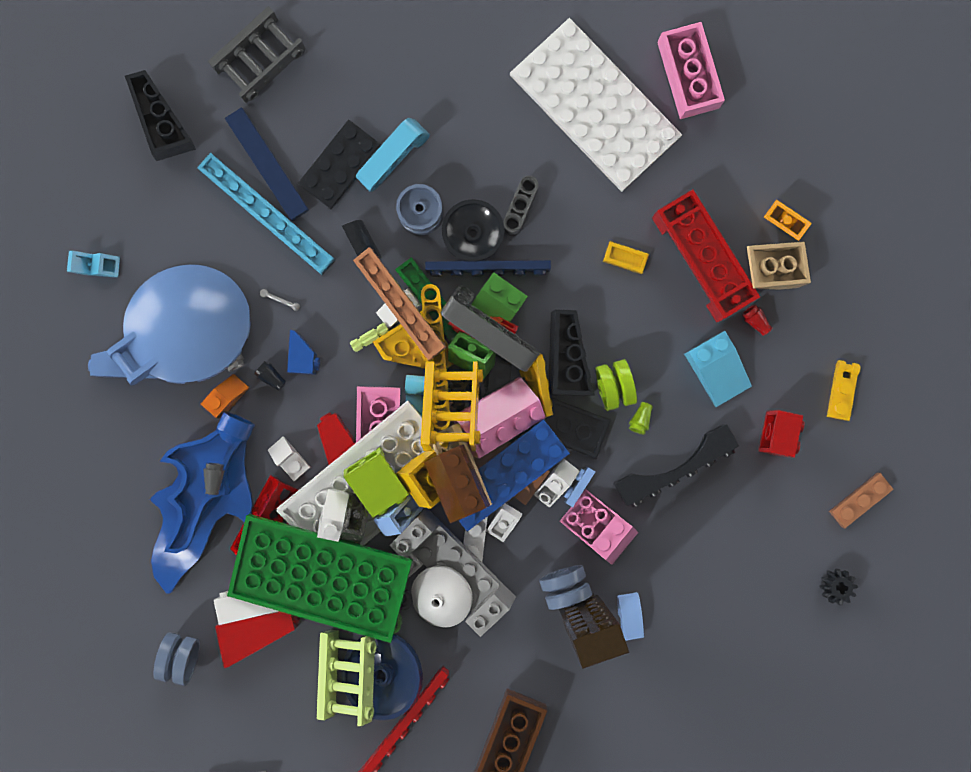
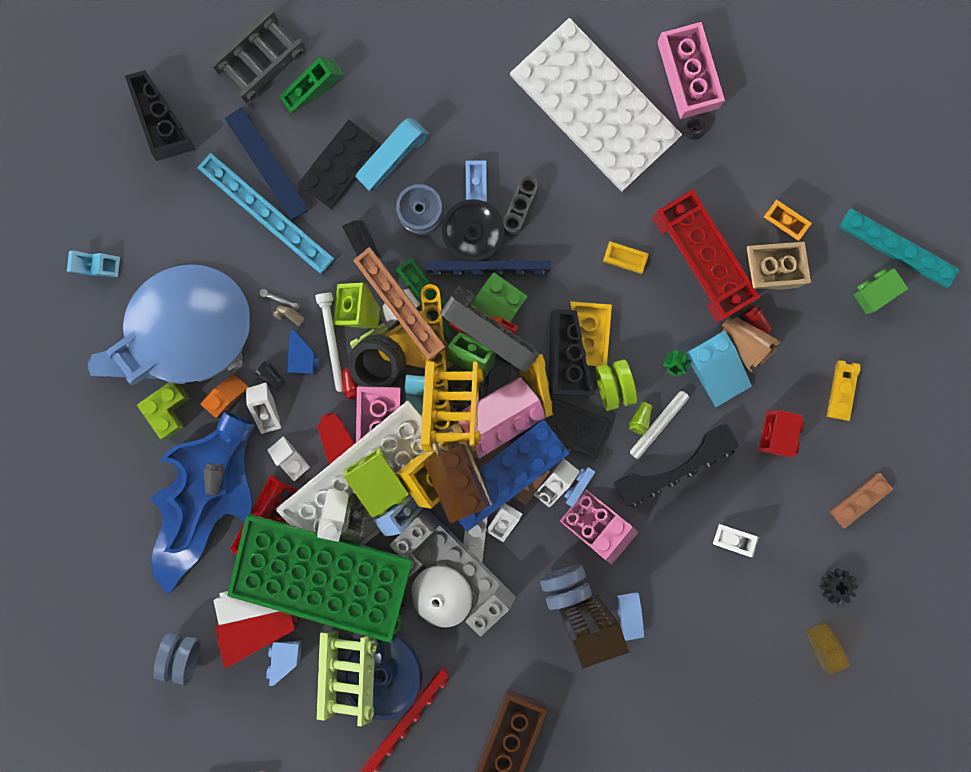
(160, 409): none -> lime brick
(263, 408): none -> white slope
(285, 657): none -> light blue slope
(290, 313): none -> dark tan arm
(311, 84): none -> green slope
(325, 301): none -> white piece
(349, 385): none -> red cone
(355, 306): none -> lime slope
(389, 348): none -> black tyre
(476, 180): none -> light blue plate
(595, 330): none -> yellow wing
(659, 424): none -> white axle
(677, 363): none -> green gear
(694, 129): none -> black tile
(736, 540): none -> white slope
(750, 342): none -> medium nougat cone
(828, 649): none -> clear yellow slope
(879, 291): none -> bright green brick
(898, 248): none -> teal plate

